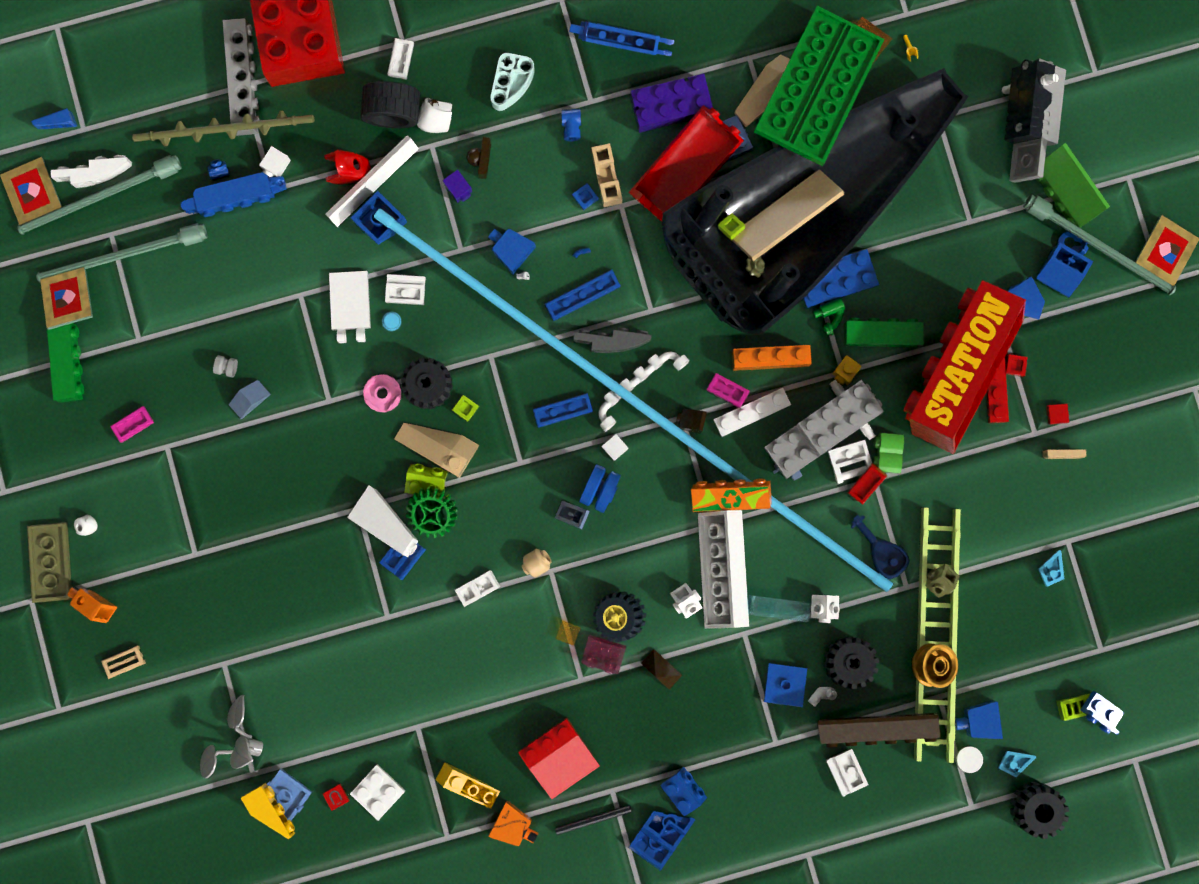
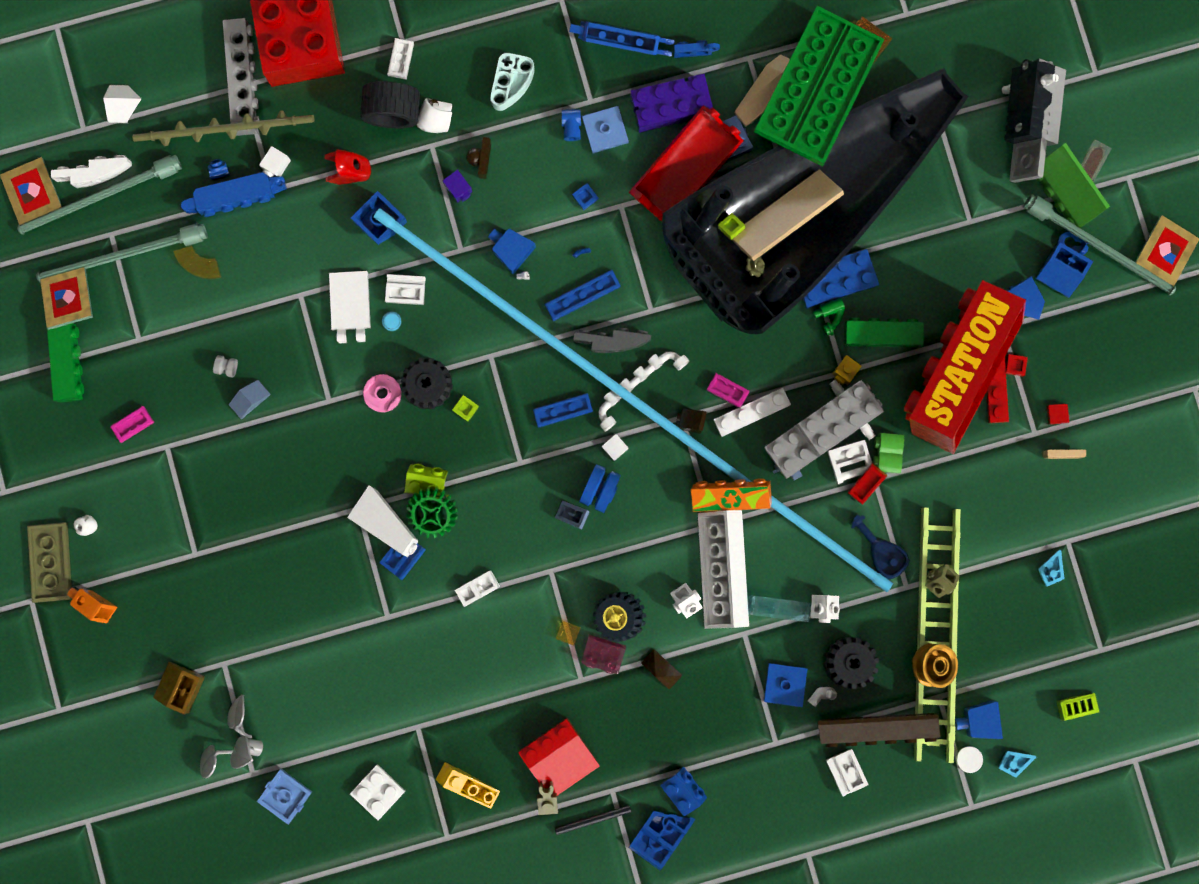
(59, 119): blue slope -> none
(120, 103): none -> white slope
(139, 656): tan tile -> none
(178, 688): none -> pearl gold slope
(197, 265): none -> clear yellow tile
(264, 807): yellow slope -> none
(336, 797): red tile -> none
(372, 181): white tile -> none
(442, 448): tan wedge -> none
(513, 826): orange torso -> none
(536, 563): tan head -> none
(547, 800): none -> plate
(605, 129): none -> medium blue plate
(606, 175): tan arch -> none
(700, 48): none -> blue hinge
(771, 357): orange brick -> none
(910, 50): yellow hand -> none
(1047, 818): black wheel -> none
(1095, 158): none -> clear tile
(1103, 712): bracket -> none

